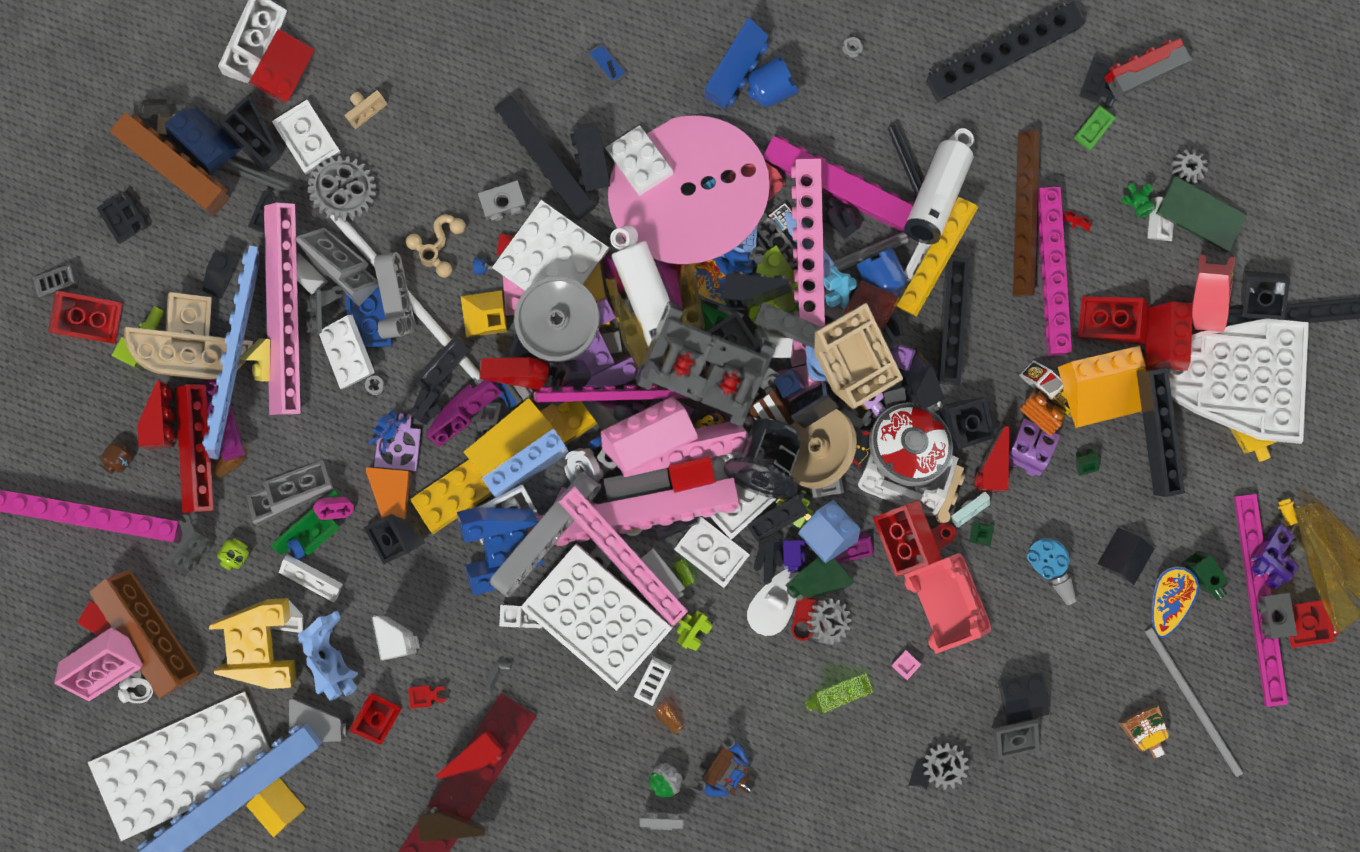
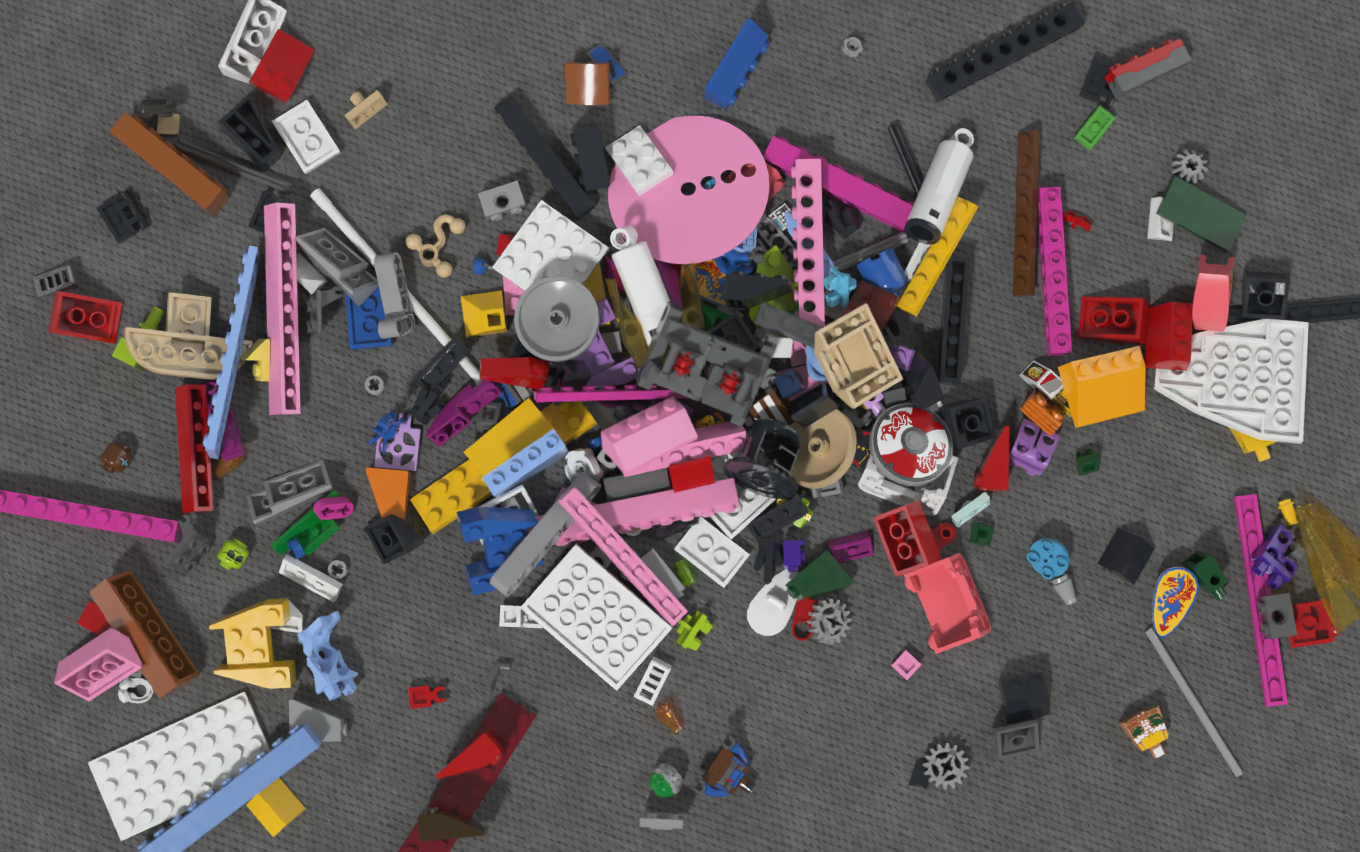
(157, 418): red slope -> none
(201, 139): dark blue slope -> none
(219, 273): black slope -> none
(330, 174): light grey gear -> none
(337, 563): none -> light grey bush
(346, 352): white plate -> none
(375, 718): red slope -> none
(394, 639): white slope -> none
(587, 83): none -> dark orange slope
(771, 83): blue cylinder -> none
(830, 531): medium blue slope -> none
(840, 694): clear neon green piece -> none
(958, 477): tan plate -> none
(1139, 200): green piece -> none
(1160, 432): black brick -> none

